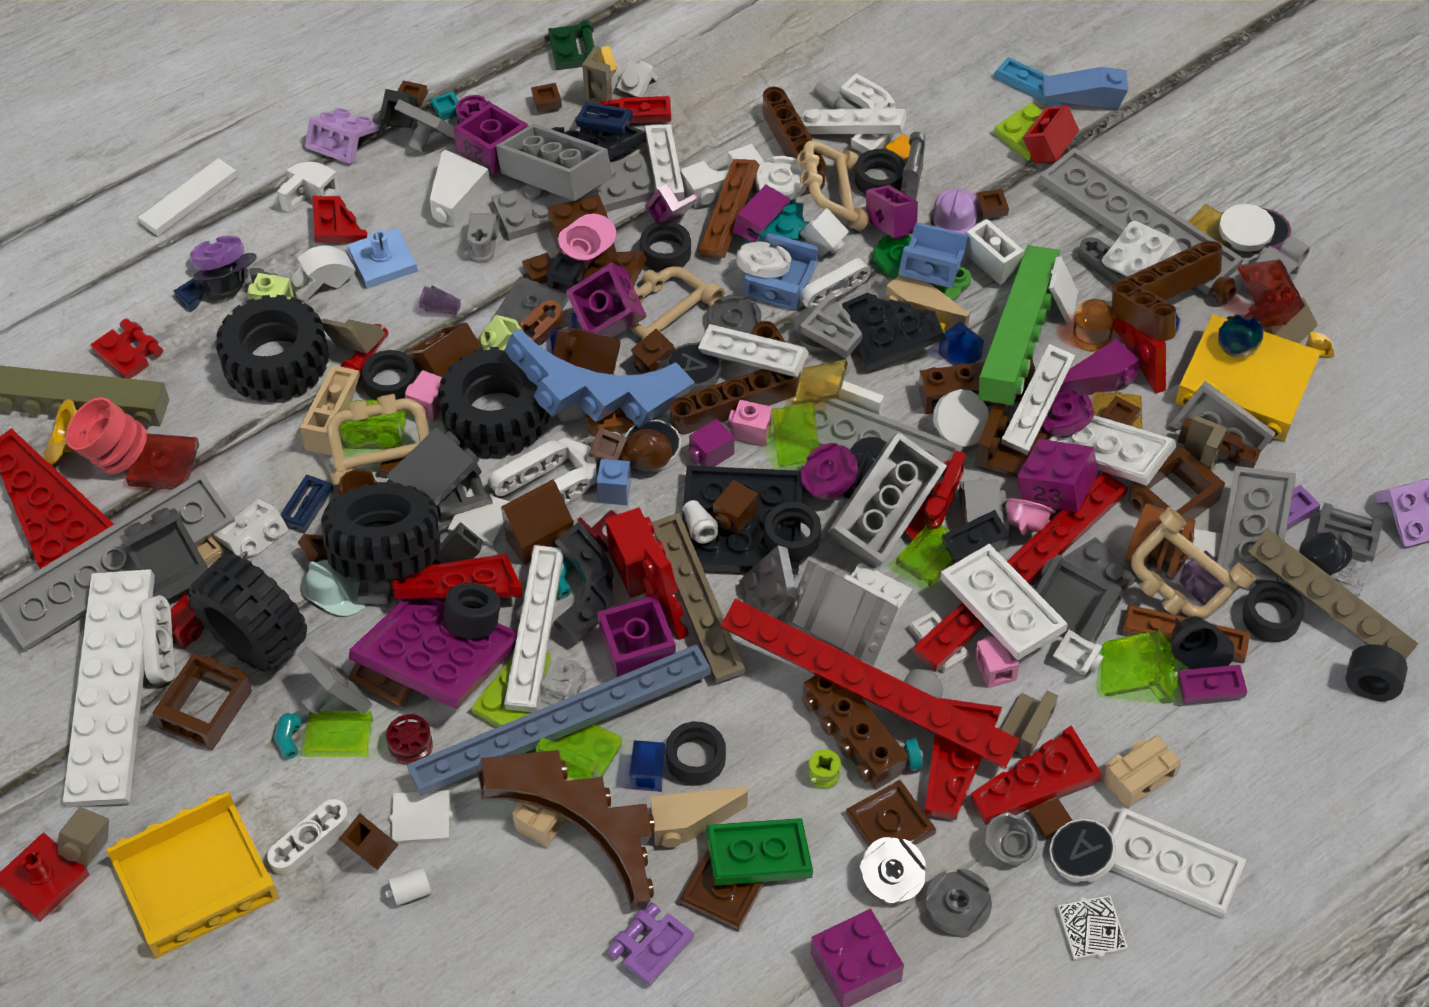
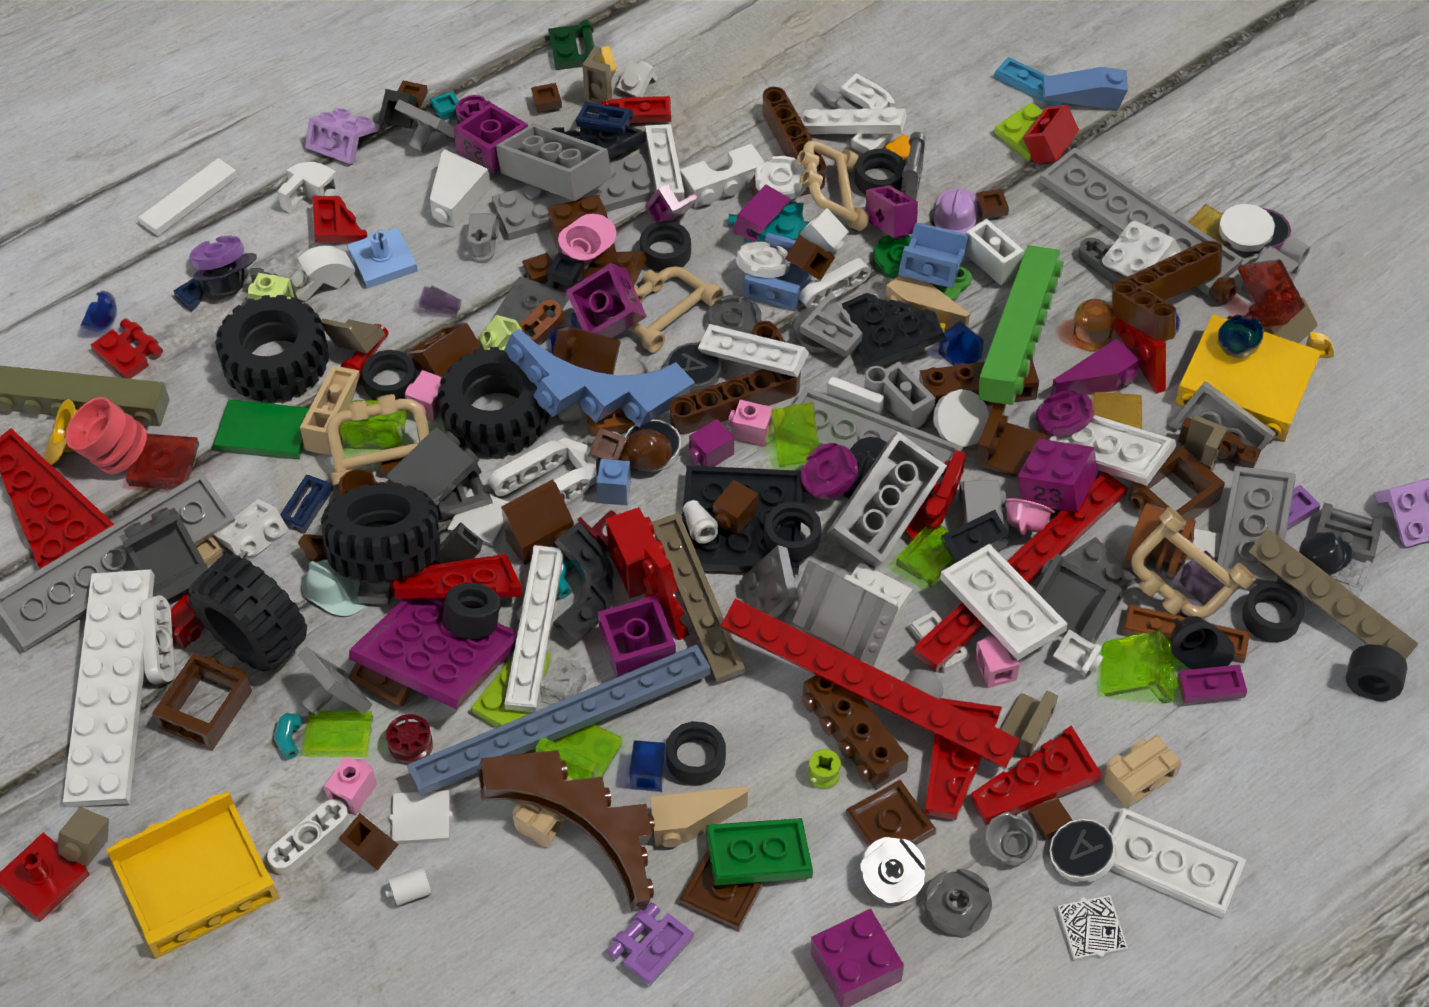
(100, 314): none -> clear blue hair
(261, 429): none -> green tile
(351, 783): none -> bright pink brick
(651, 352): reddish brown bracket -> none
(729, 204): dark orange tile -> none
(810, 258): none -> reddish brown brick
(821, 382): clear yellow piece -> none
(902, 394): none -> light grey hinge
(912, 749): teal tile -> none
(1038, 399): white plate -> none
(1063, 289): white piece -> none
(1121, 411): reddish brown plate -> none

